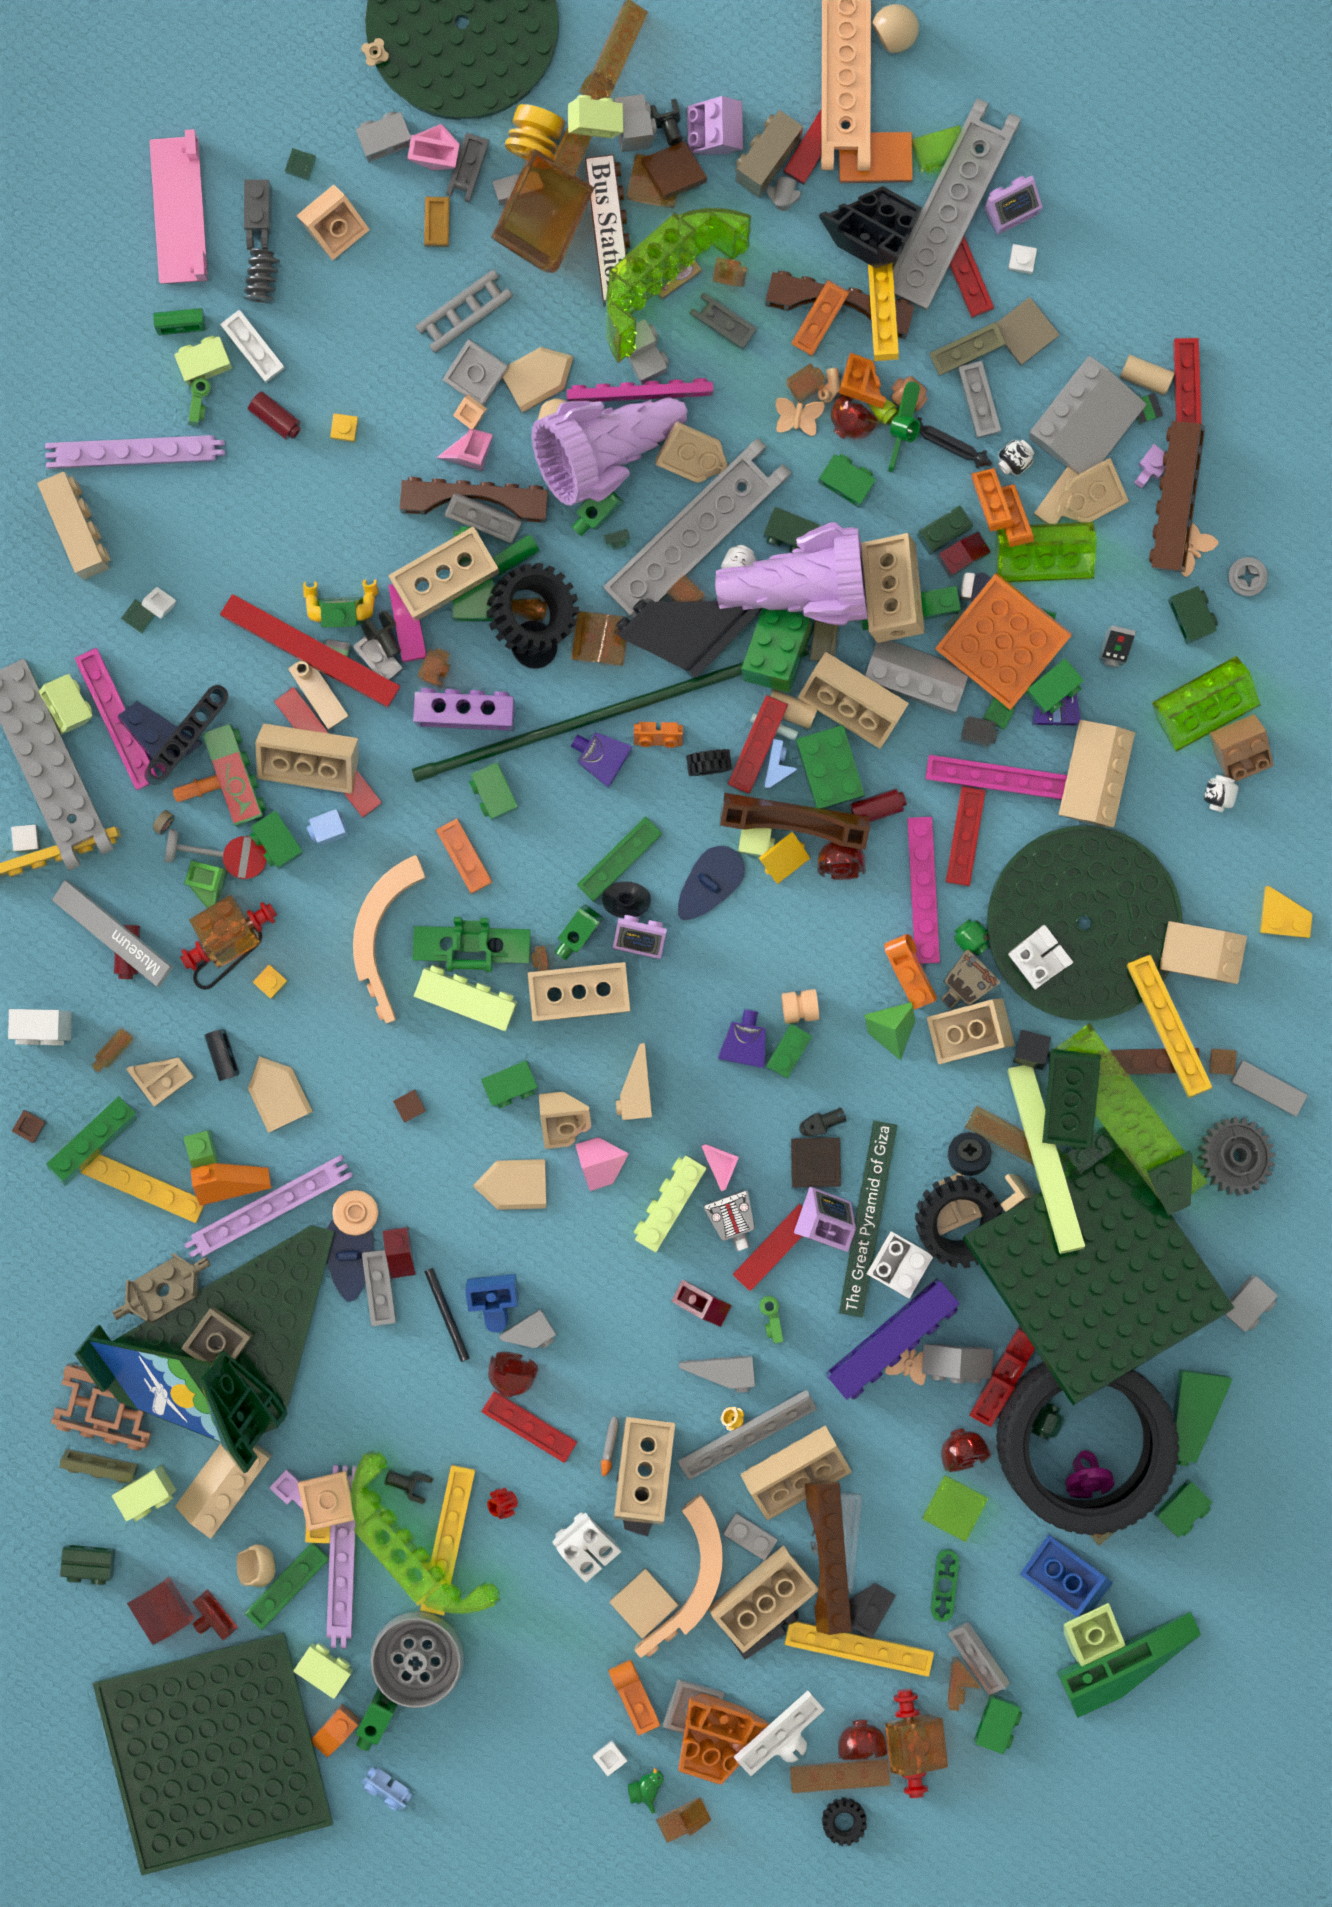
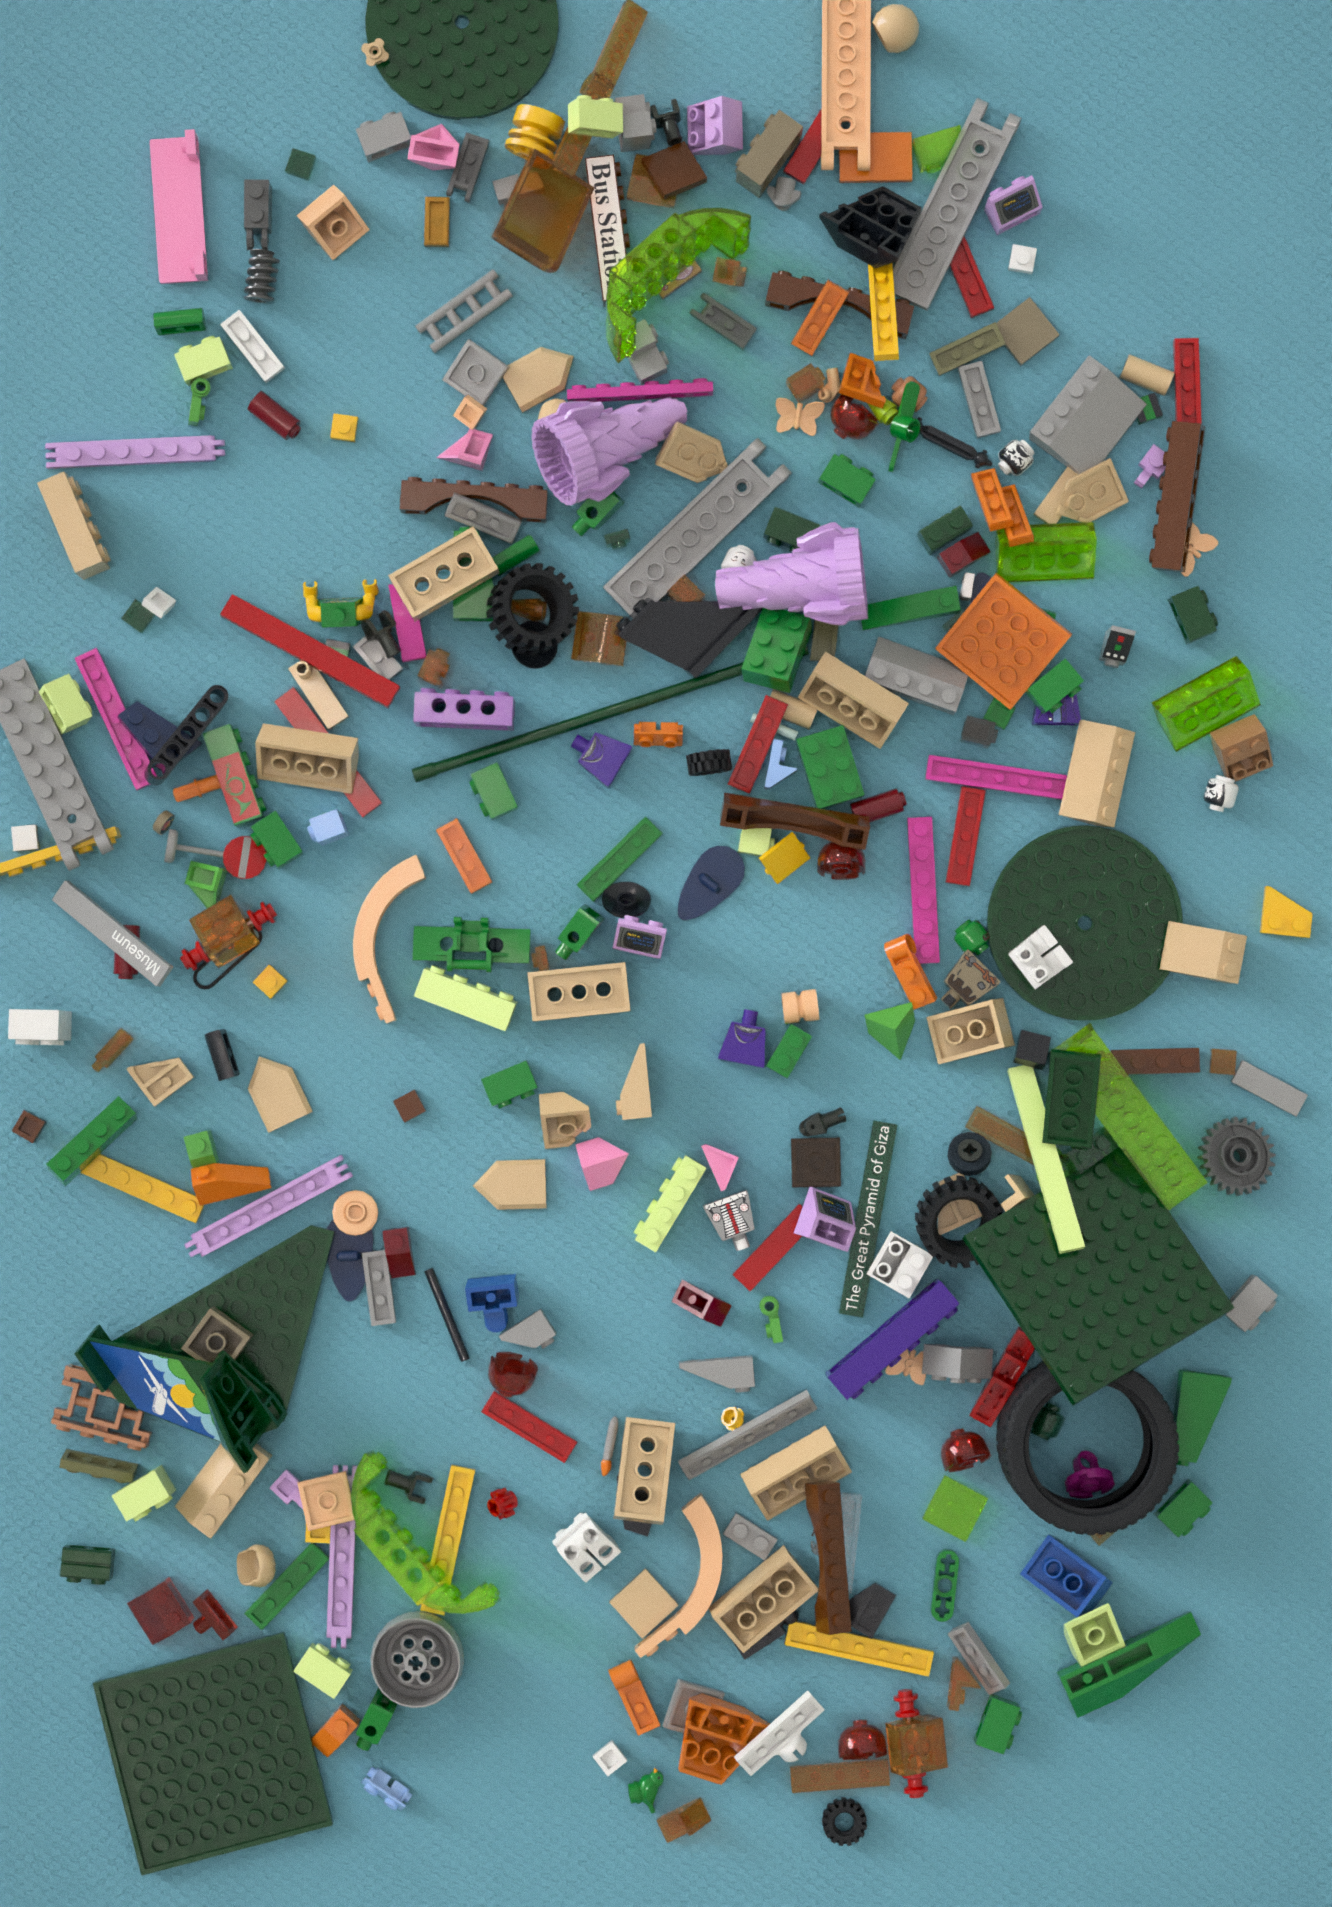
(143, 1293): dark tan plate -> none
(892, 588): tan brick -> none
(1169, 1026): yellow plate -> none
(1174, 1182): dark green wing -> none
(1254, 567): light grey gear -> none

